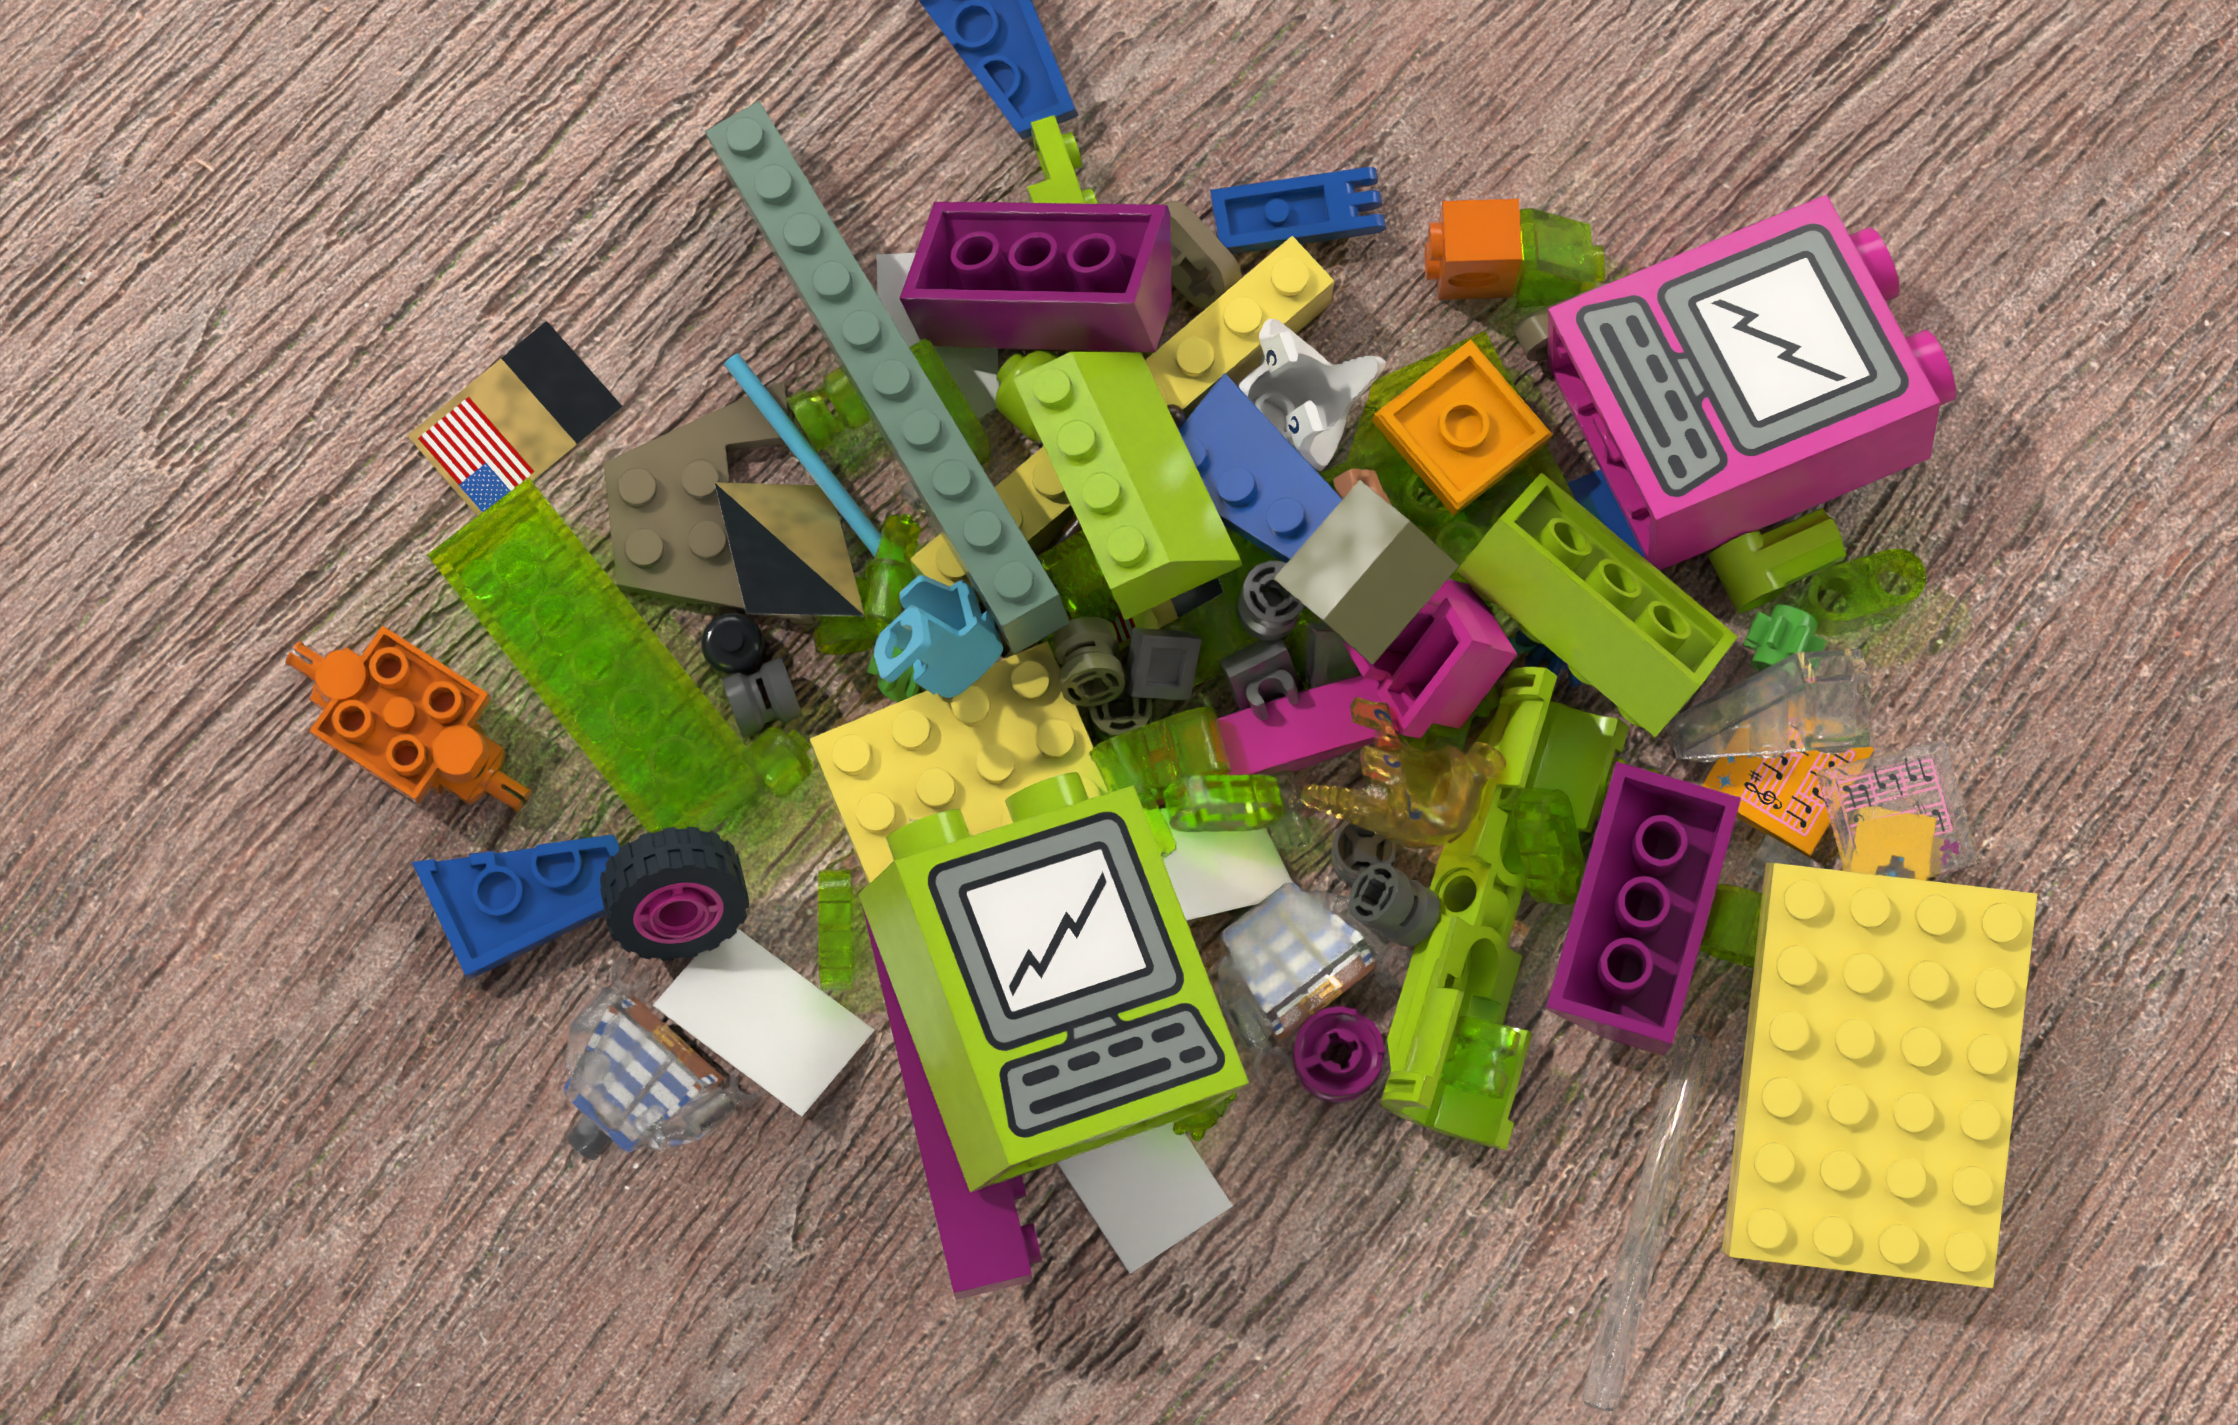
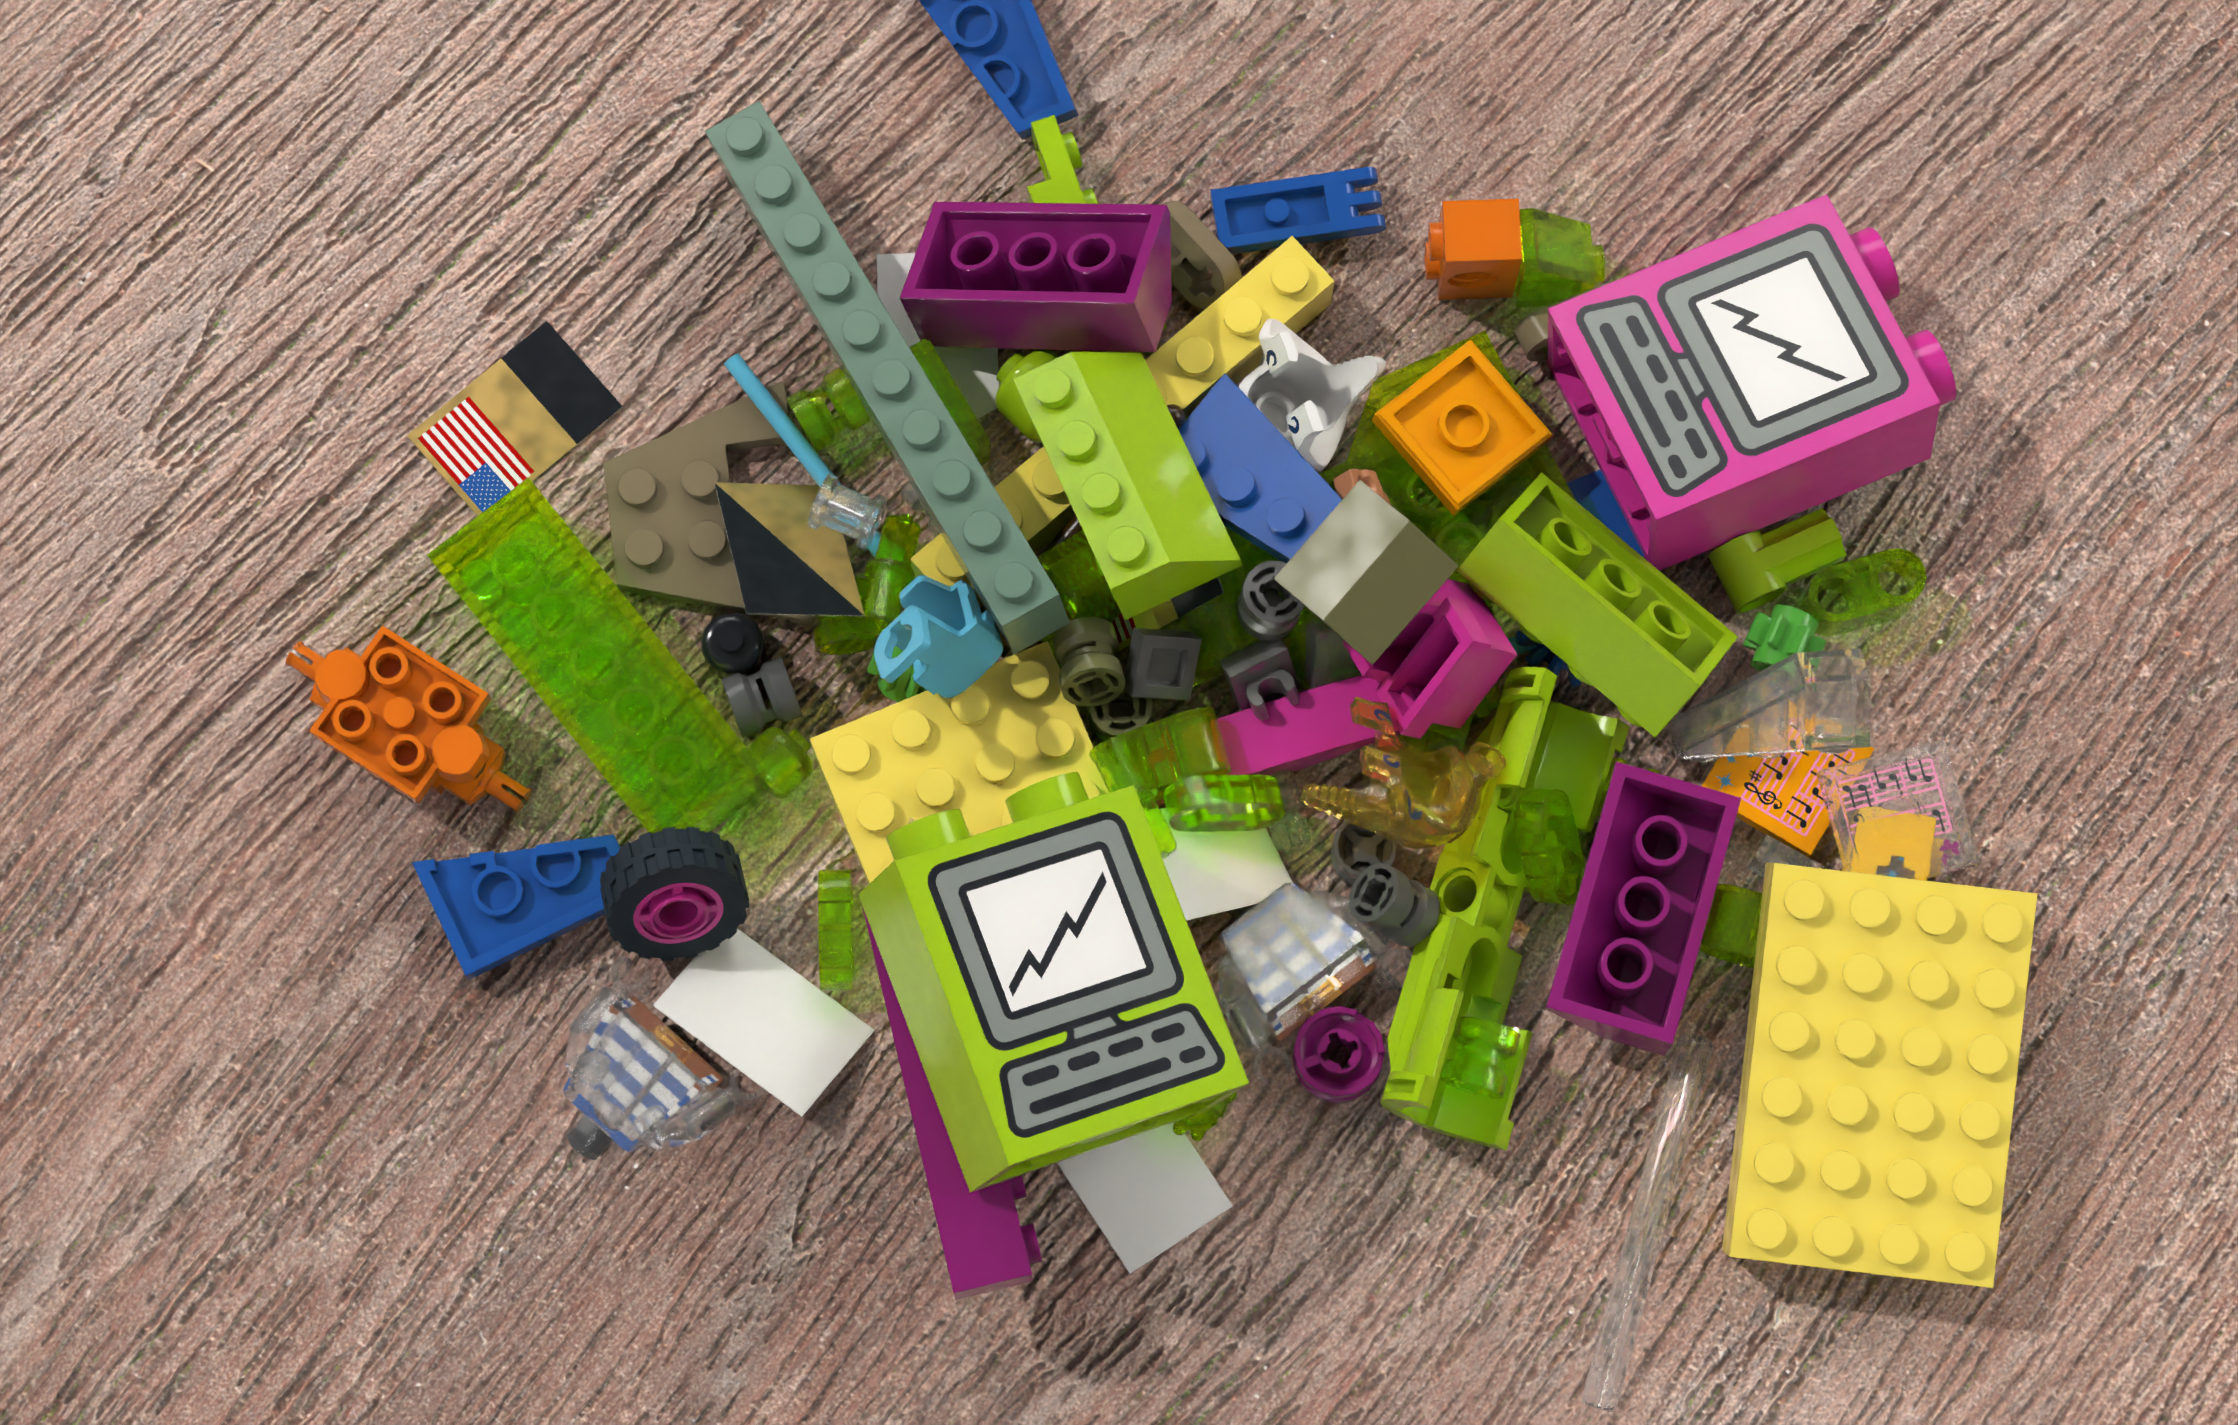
(847, 512): none -> clear bush

